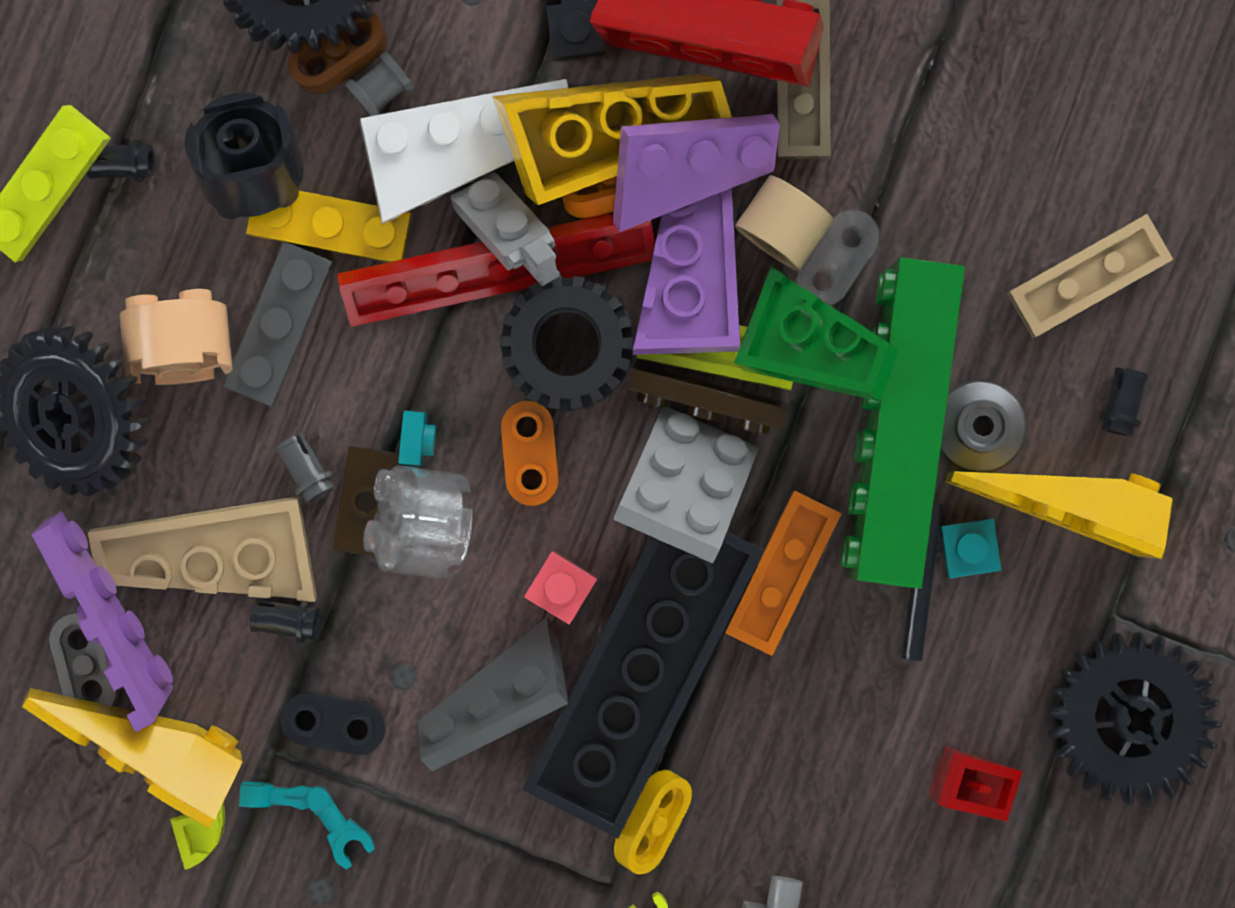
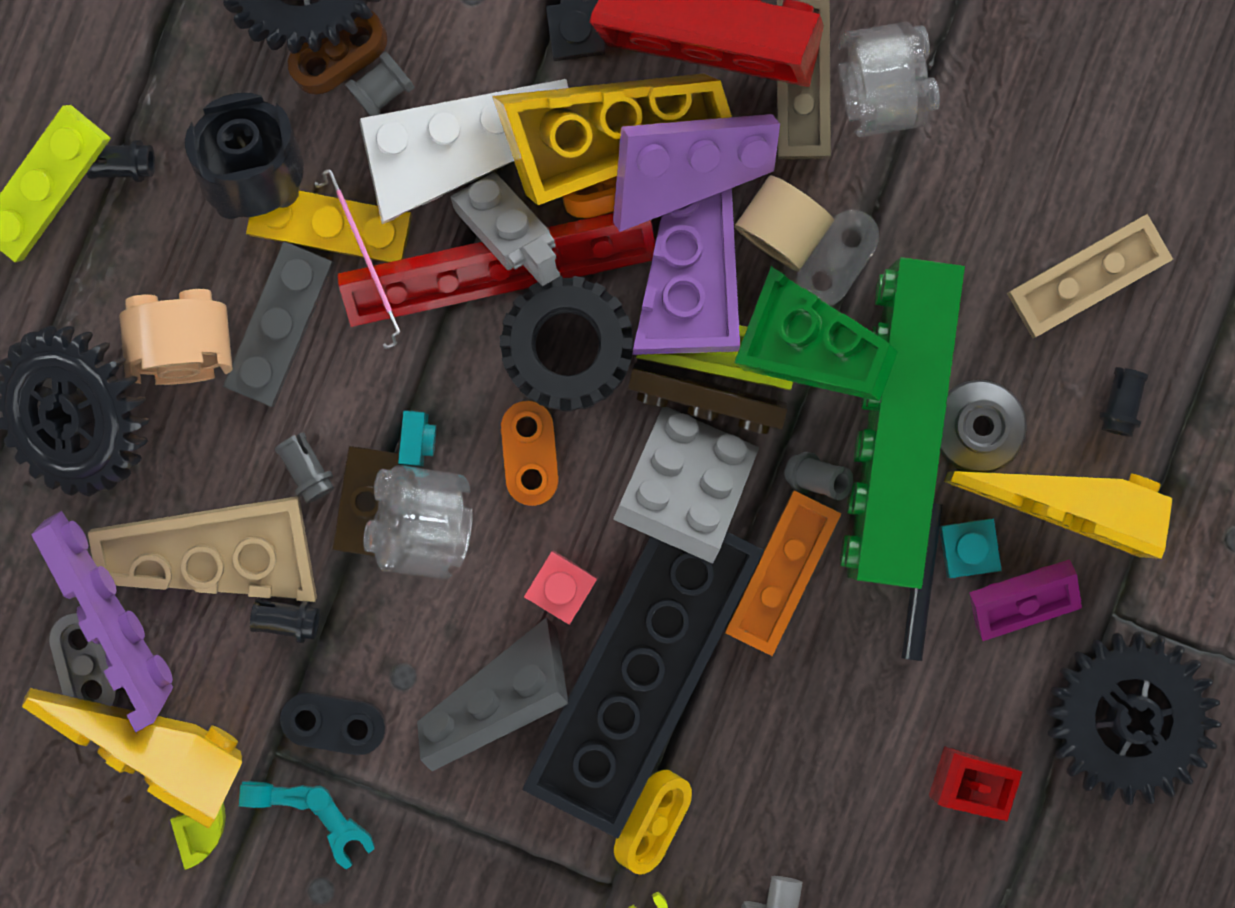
(364, 252): none -> bright pink piece
(808, 474): none -> dark grey pin
(887, 78): none -> clear brick
(1025, 600): none -> magenta plate

